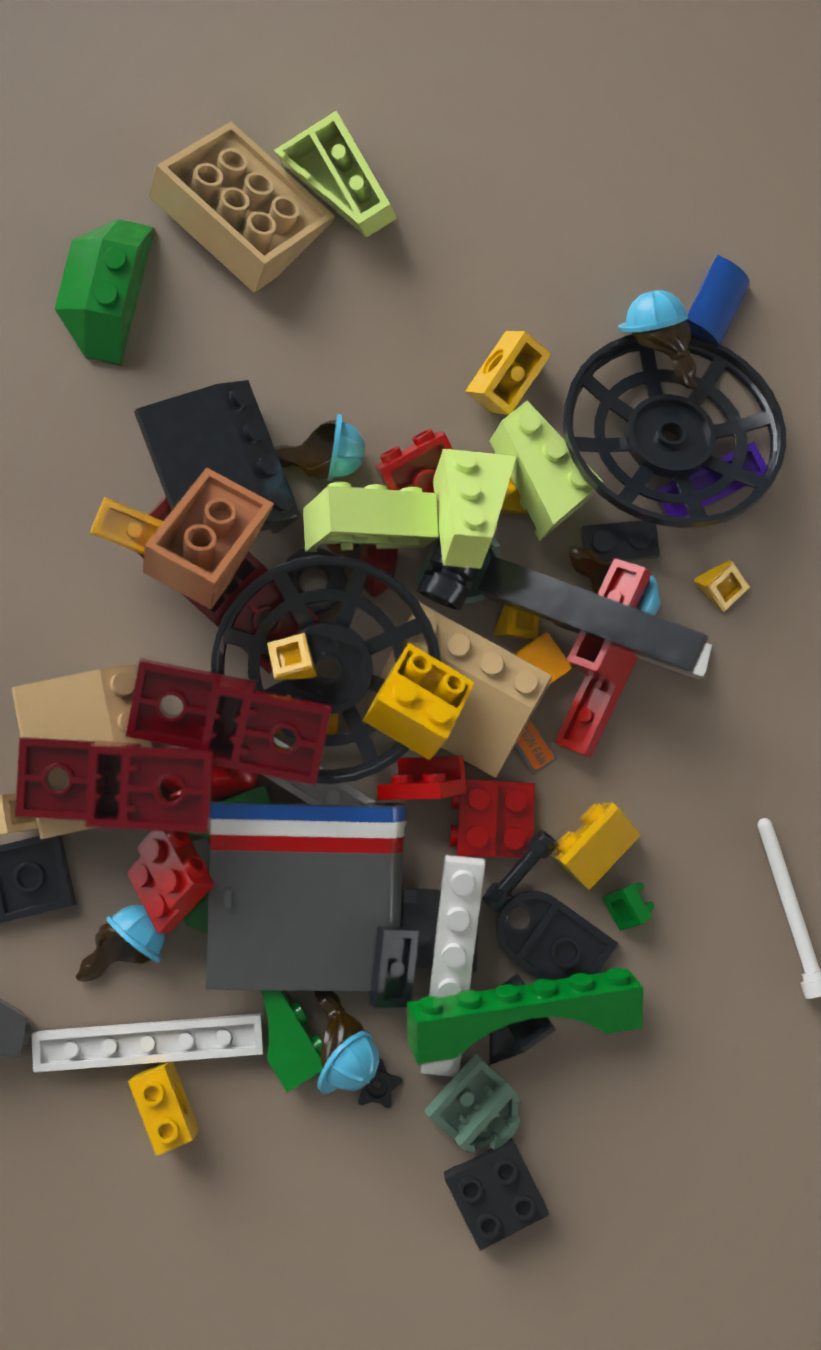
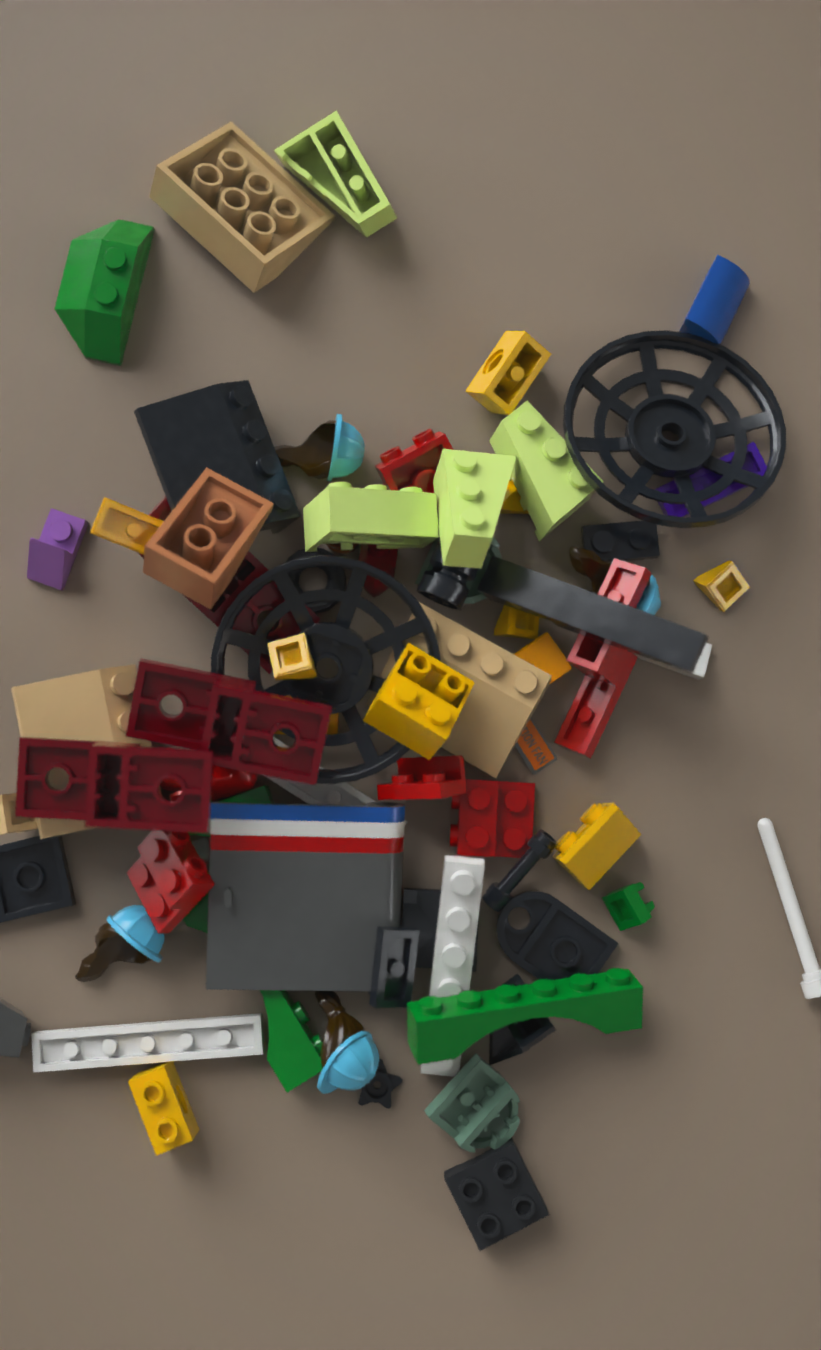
(55, 551): none -> medium lavender slope
(660, 323): piece -> none

